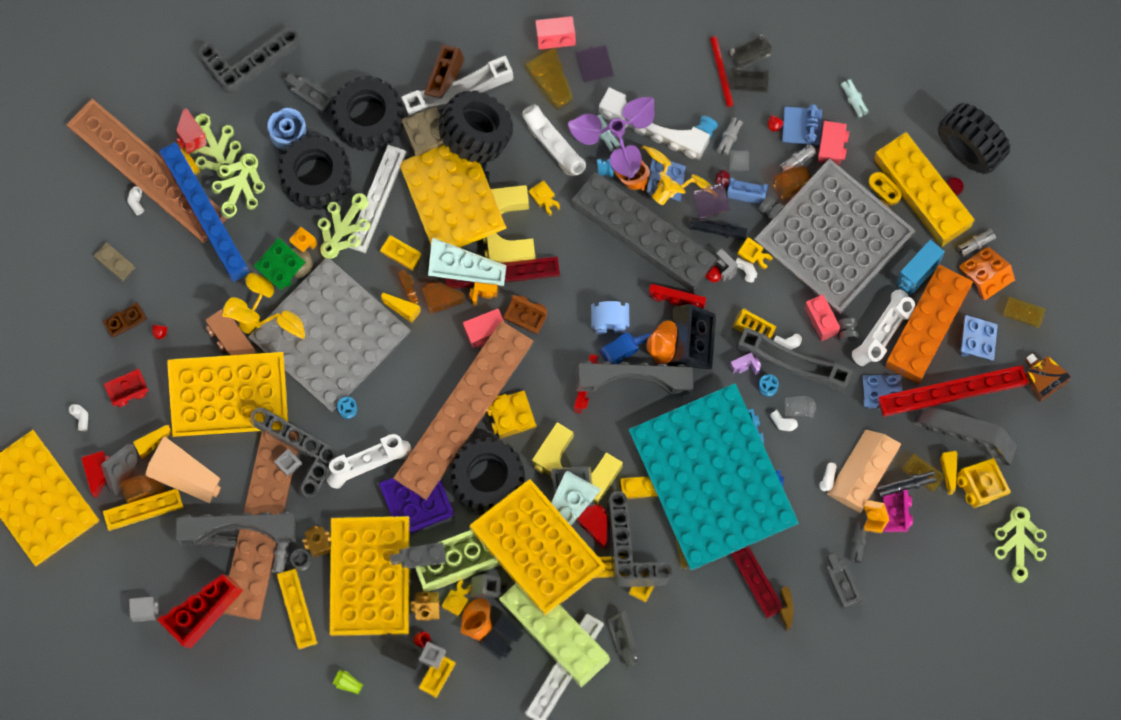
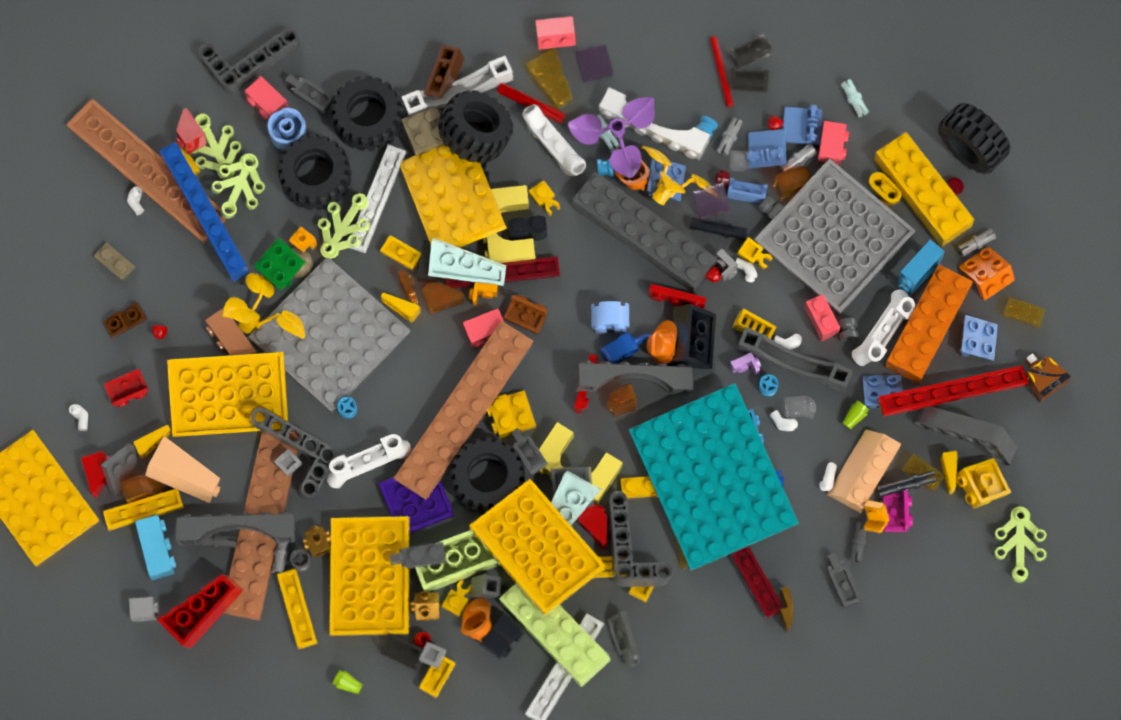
(155, 547): none -> medium azure brick
(265, 98): none -> coral brick
(522, 228): none -> black brick
(527, 101): none -> red axle
(529, 452): none -> dark grey hinge
(622, 400): none -> clear orange slope
(767, 148): none -> medium blue hinge
(855, 414): none -> lime cone

